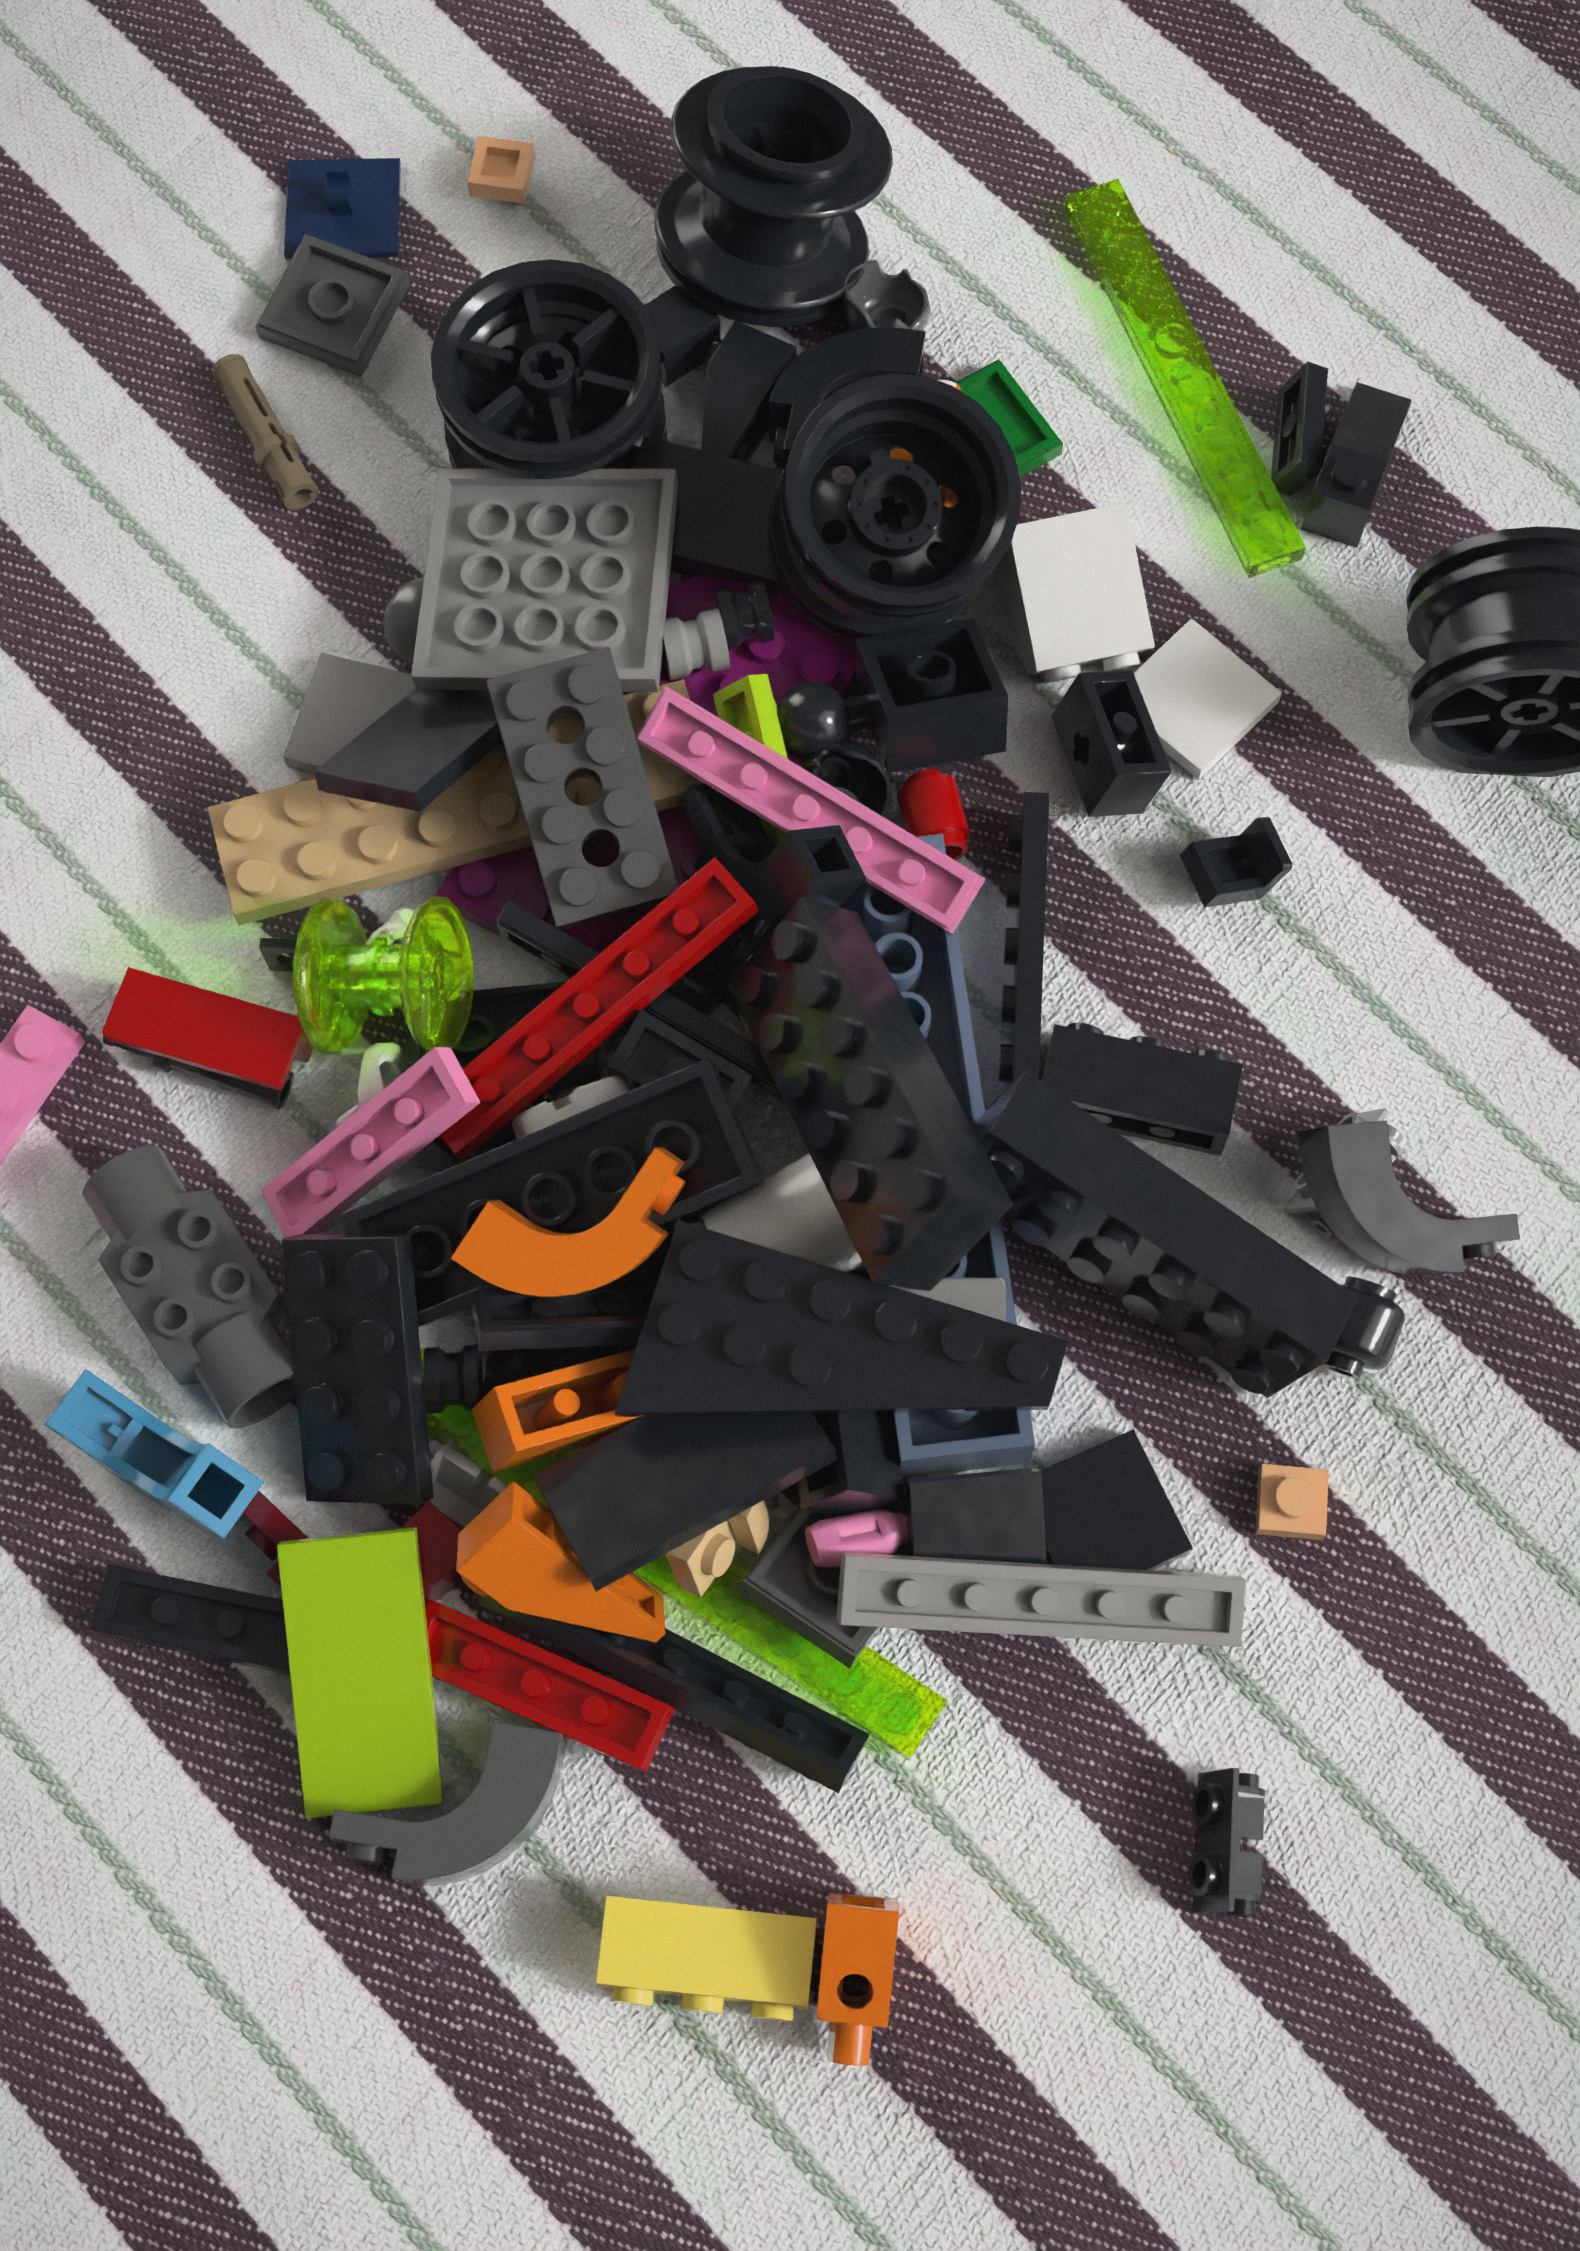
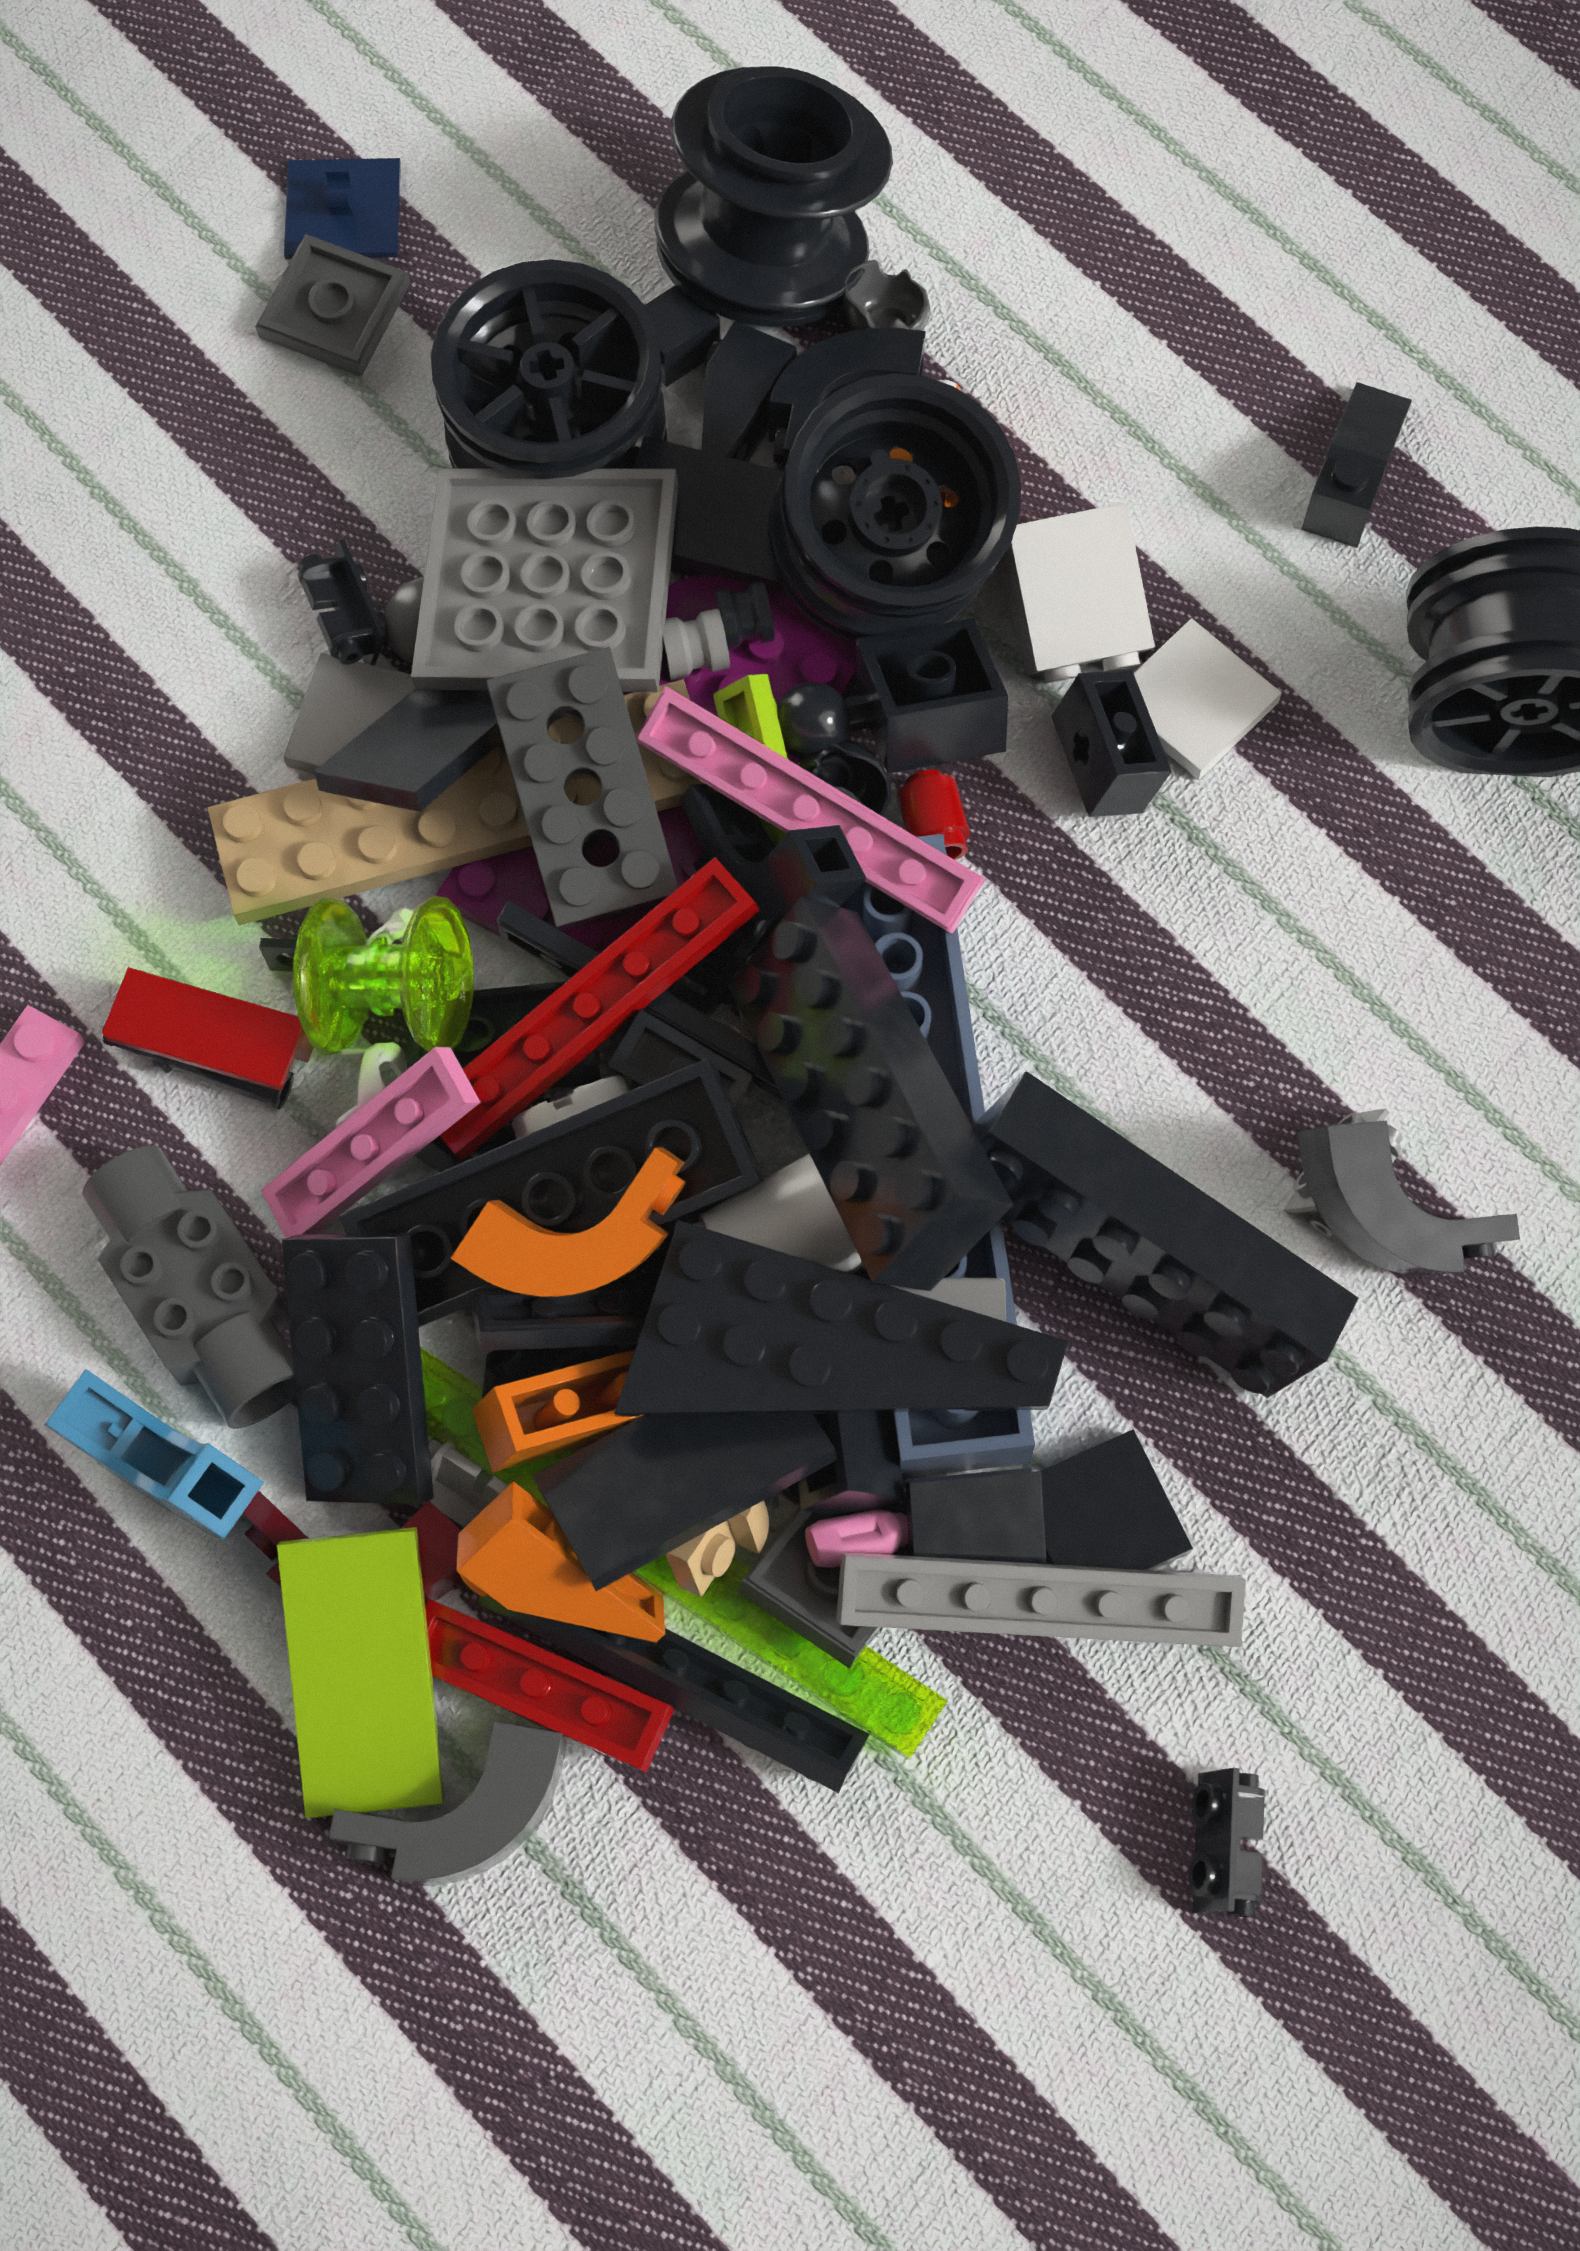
(192, 1618): black plate -> none
(274, 449): dark tan pin -> none
(354, 626): none -> black hinge
(452, 1378): black wheel -> none
(501, 170): light nougat plate -> none
(706, 1957): light yellow brick -> none
(859, 1941): orange torso -> none
(1013, 411): green tile -> none
(1025, 943): black plate -> none
(1145, 1087): black brick -> none
(1184, 379): clear neon green plate -> none
(1237, 866): black bracket -> none
(1292, 1502): light nougat plate -> none
(1300, 428): black plate -> none
(1369, 1332): black head -> none

